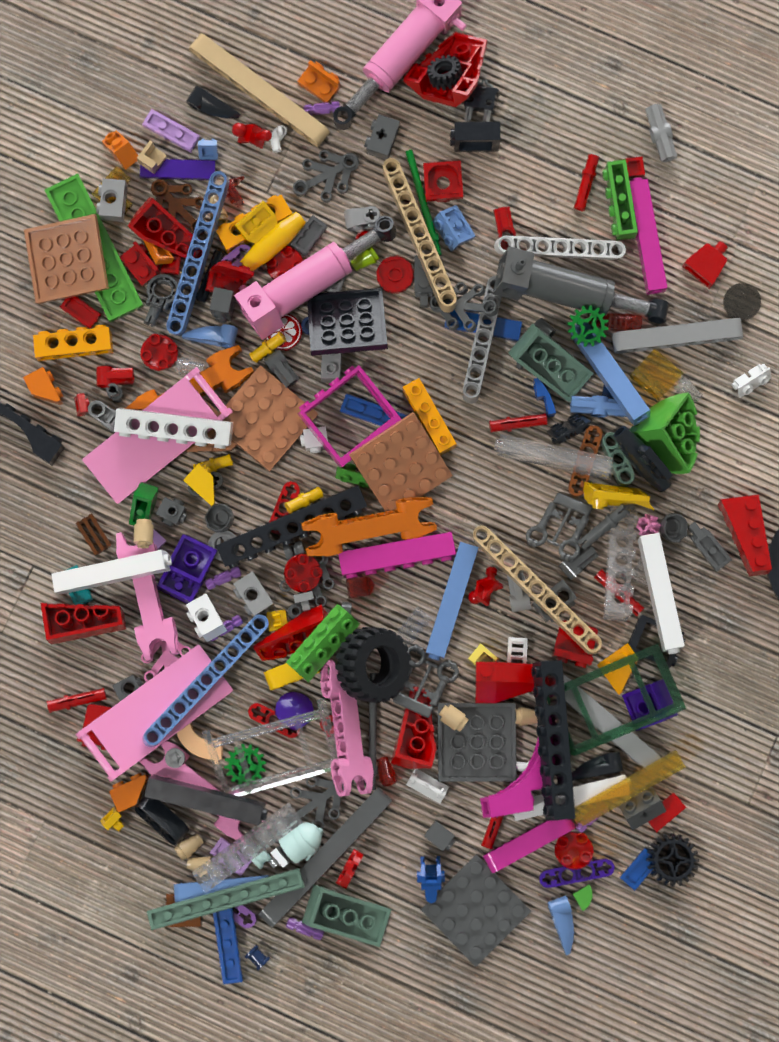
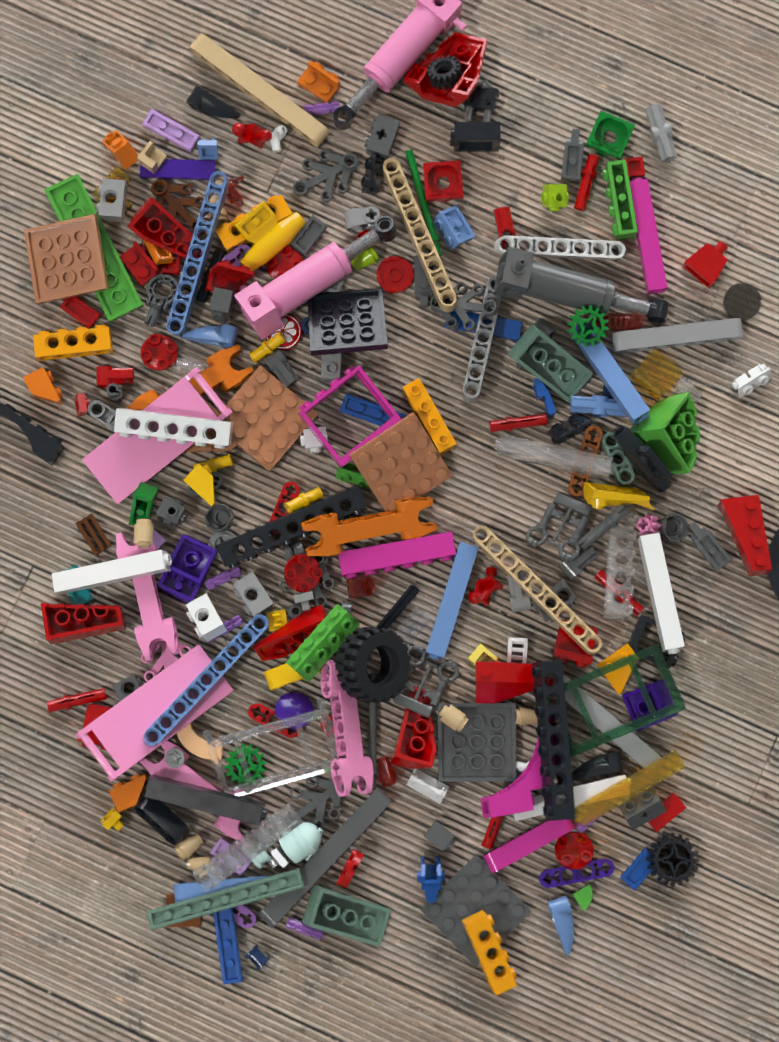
(373, 166): none -> black hinge
(398, 607): none -> black axle
(474, 926): none -> light orange brick
(554, 196): none -> lime brick
(572, 157): none -> dark grey hinge
(604, 123): none -> green piece

